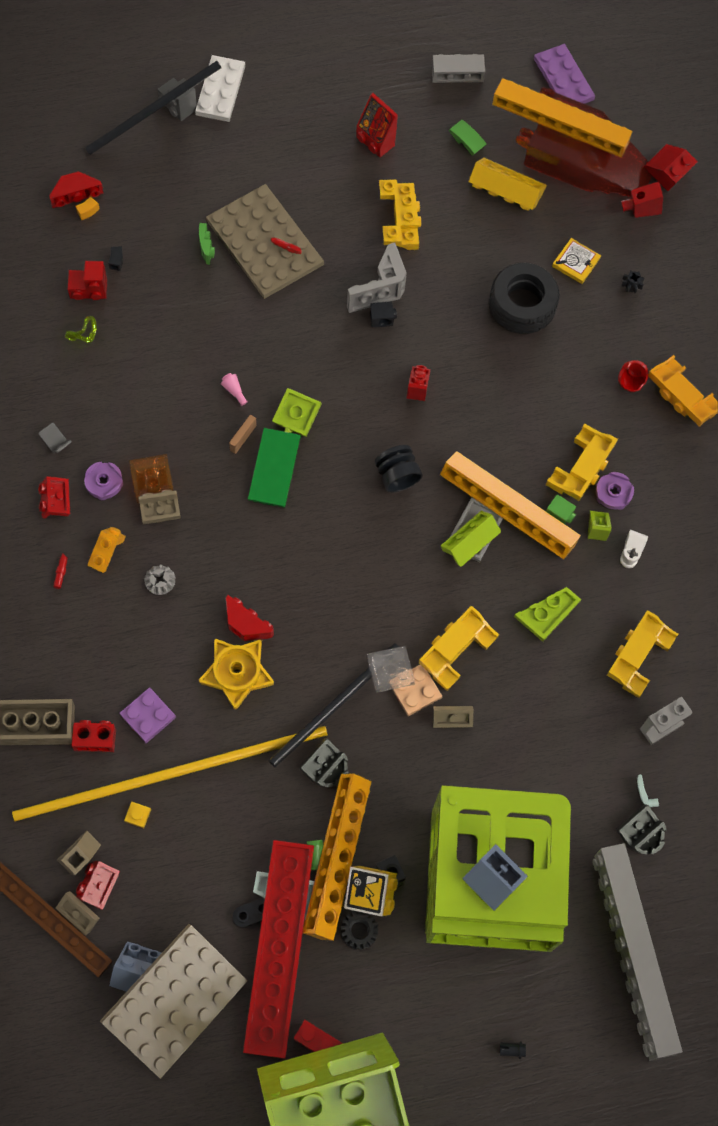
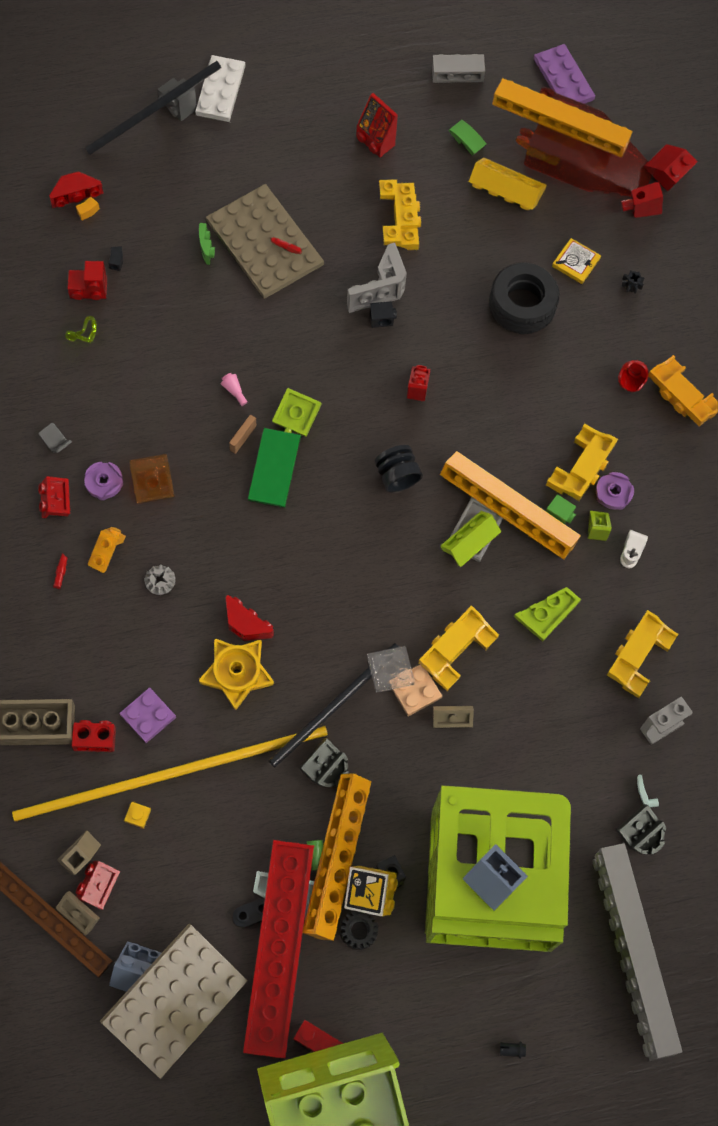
(159, 506): dark tan bracket -> none

